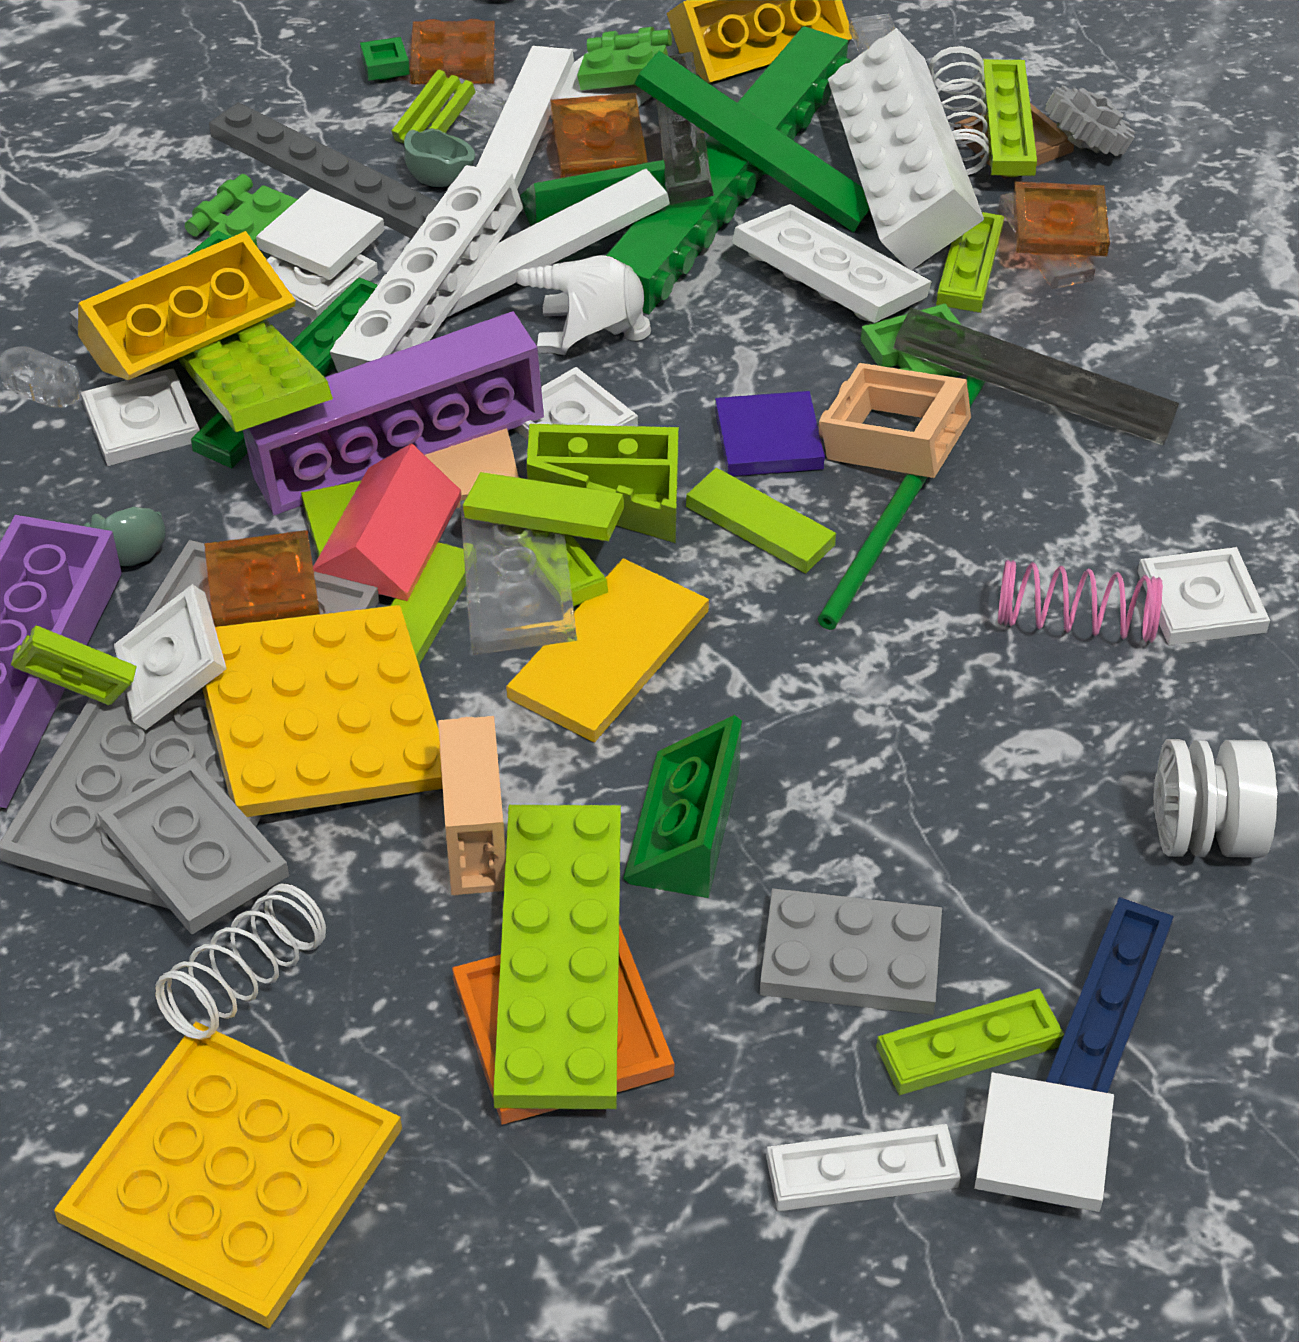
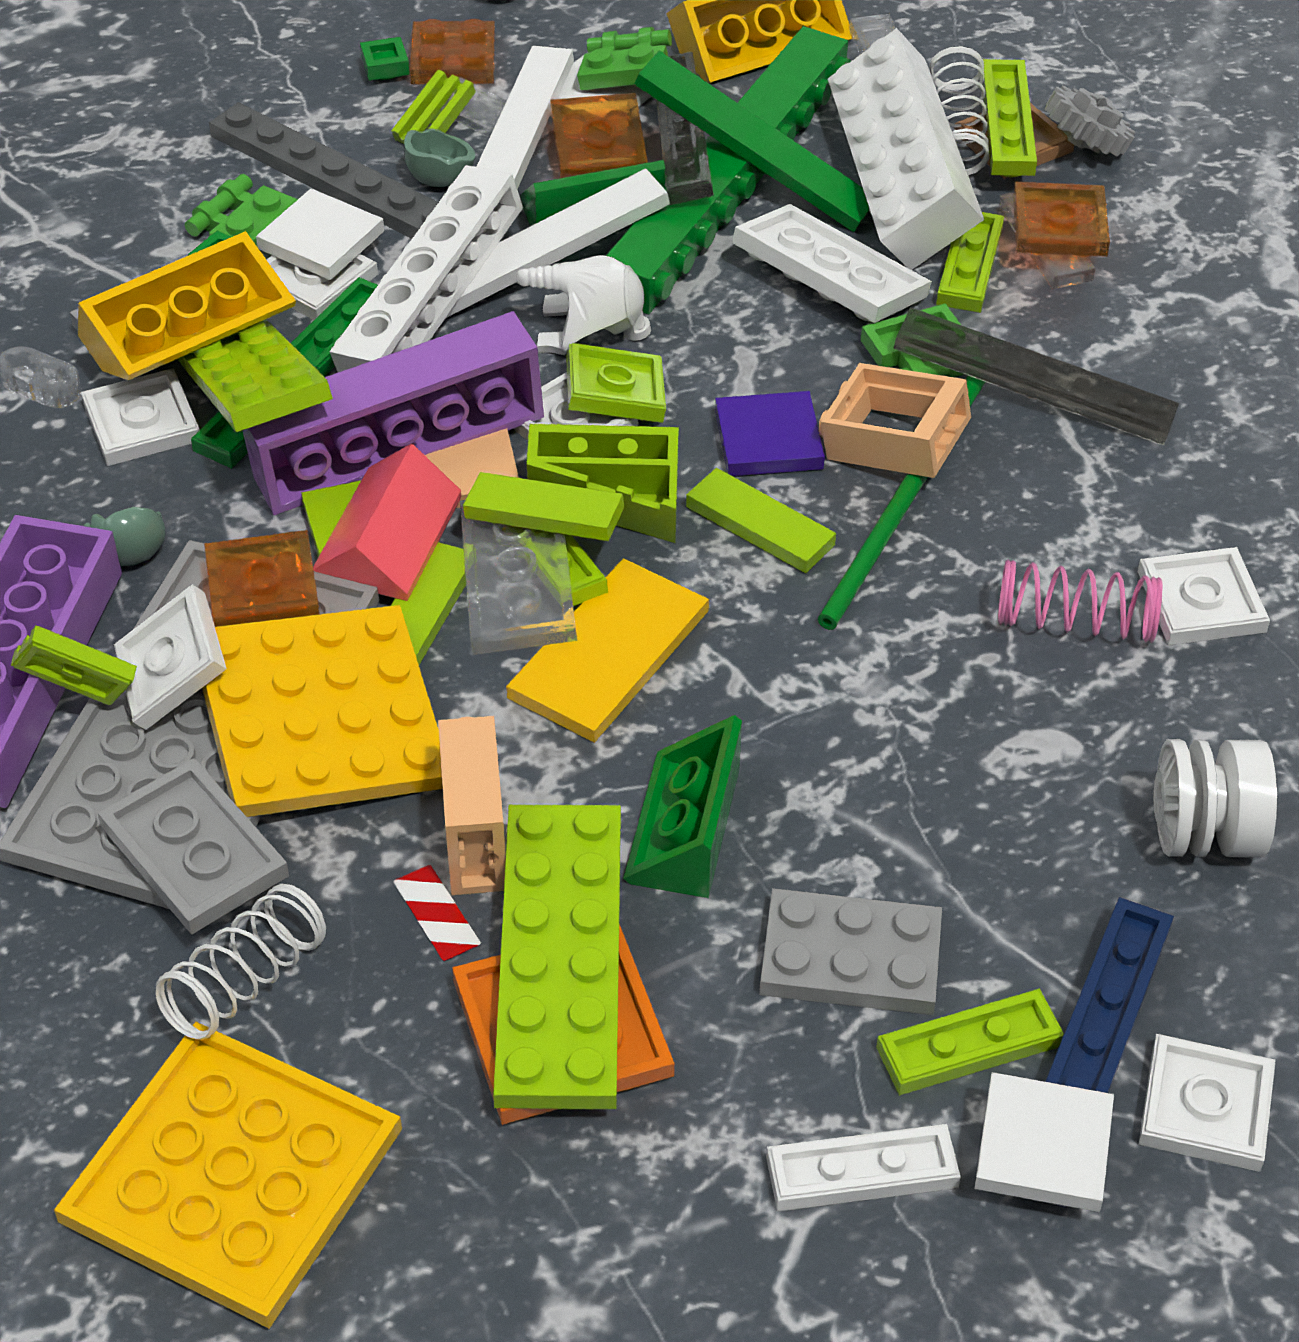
(437, 912): none -> sticker
(615, 382): none -> lime tile
(1207, 1102): none -> white tile

